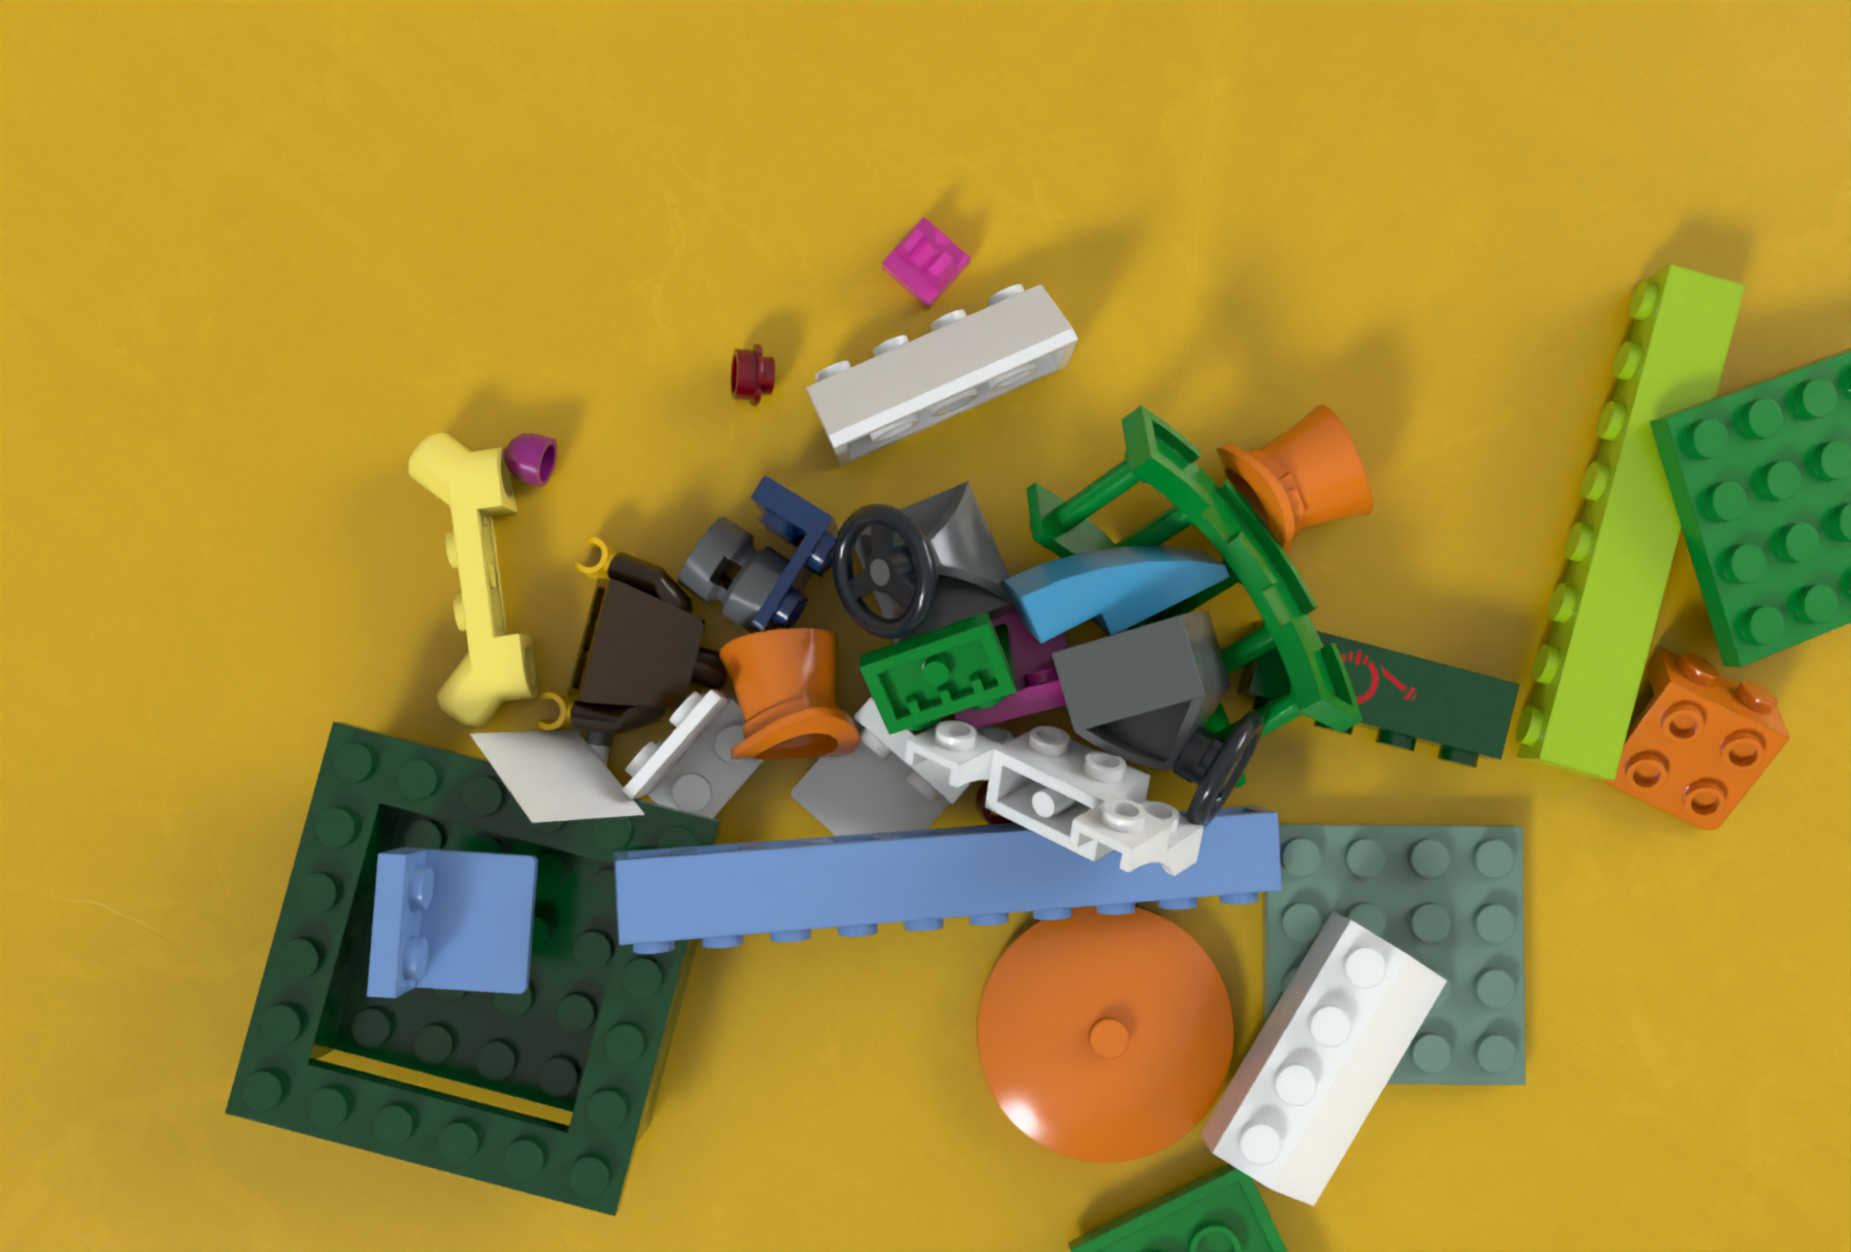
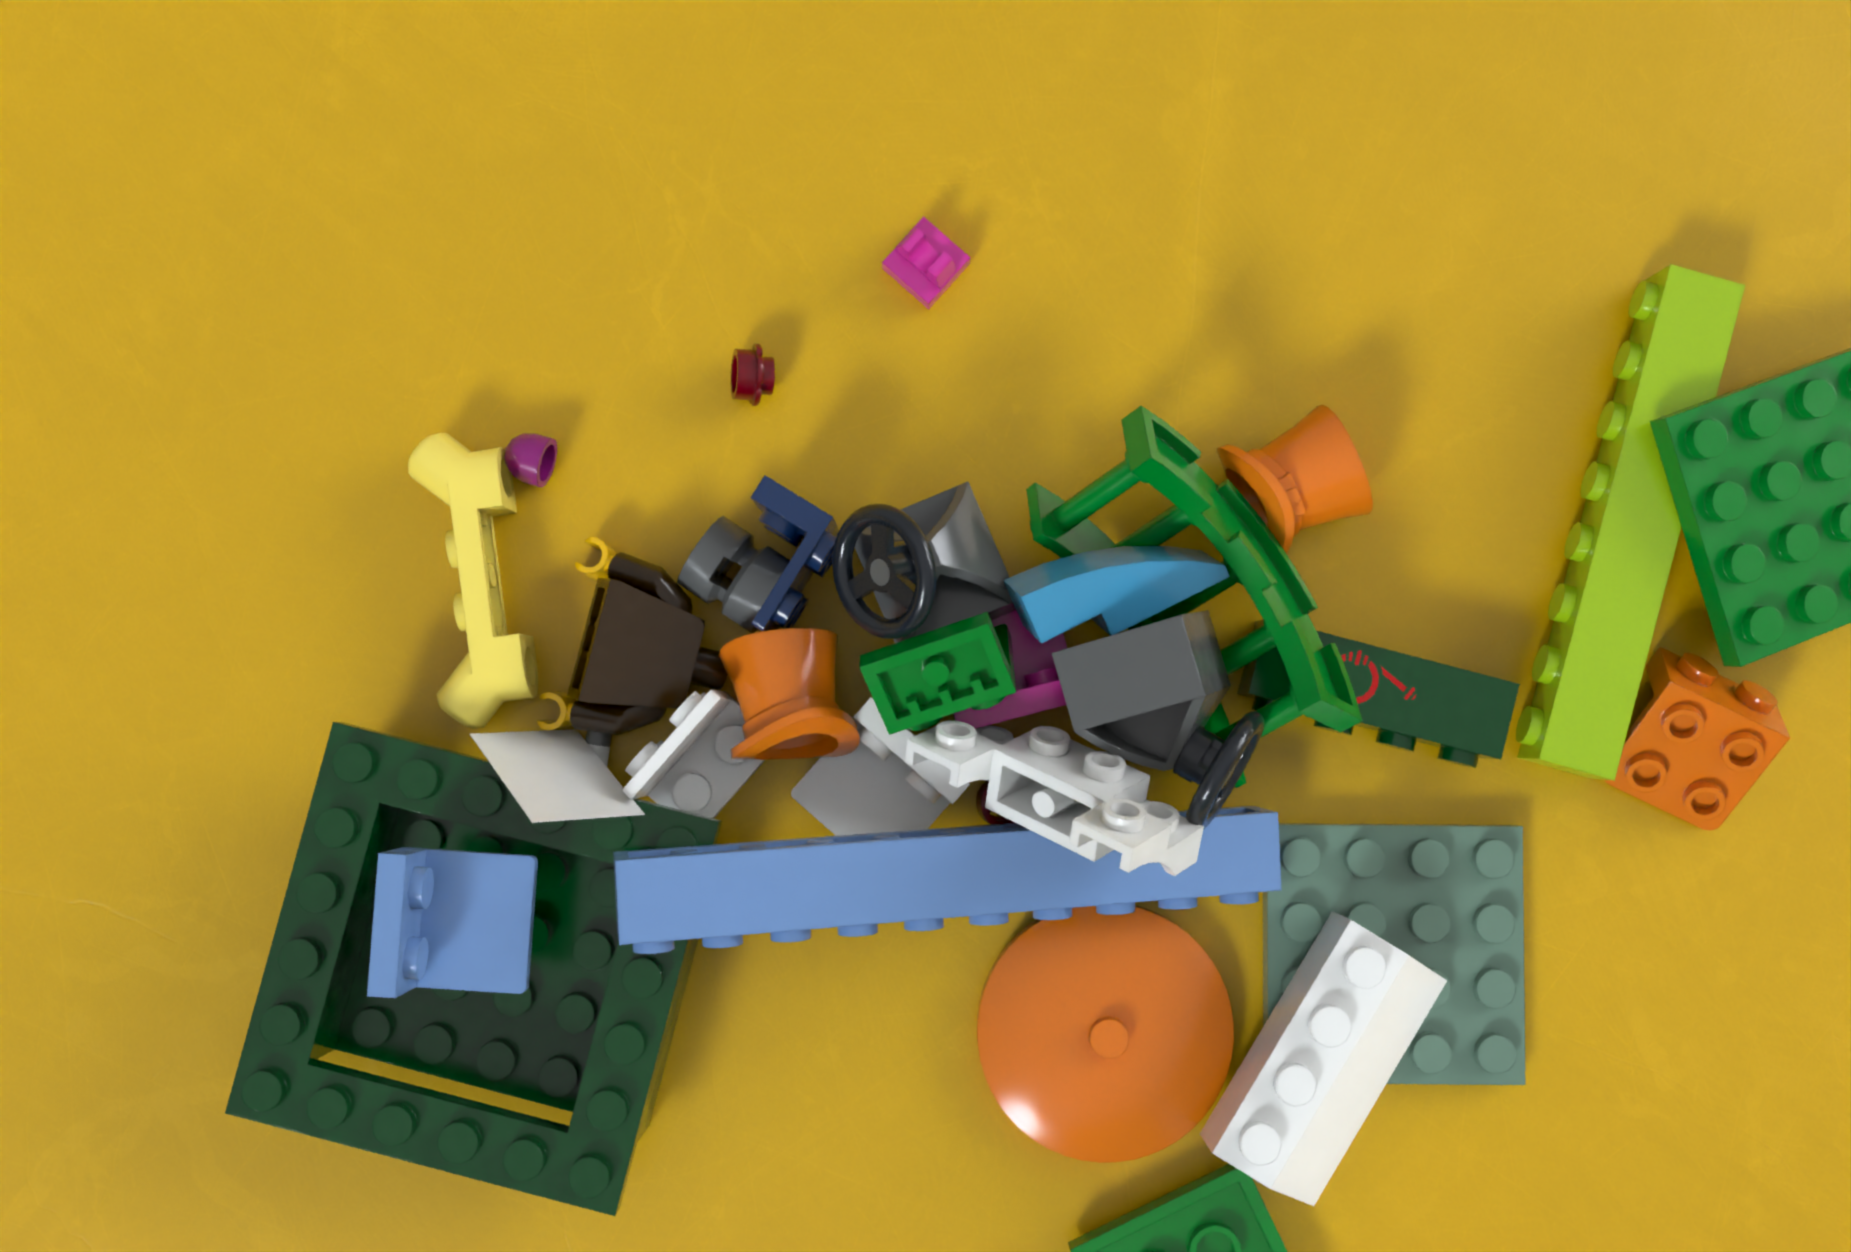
(942, 372): white slope -> none

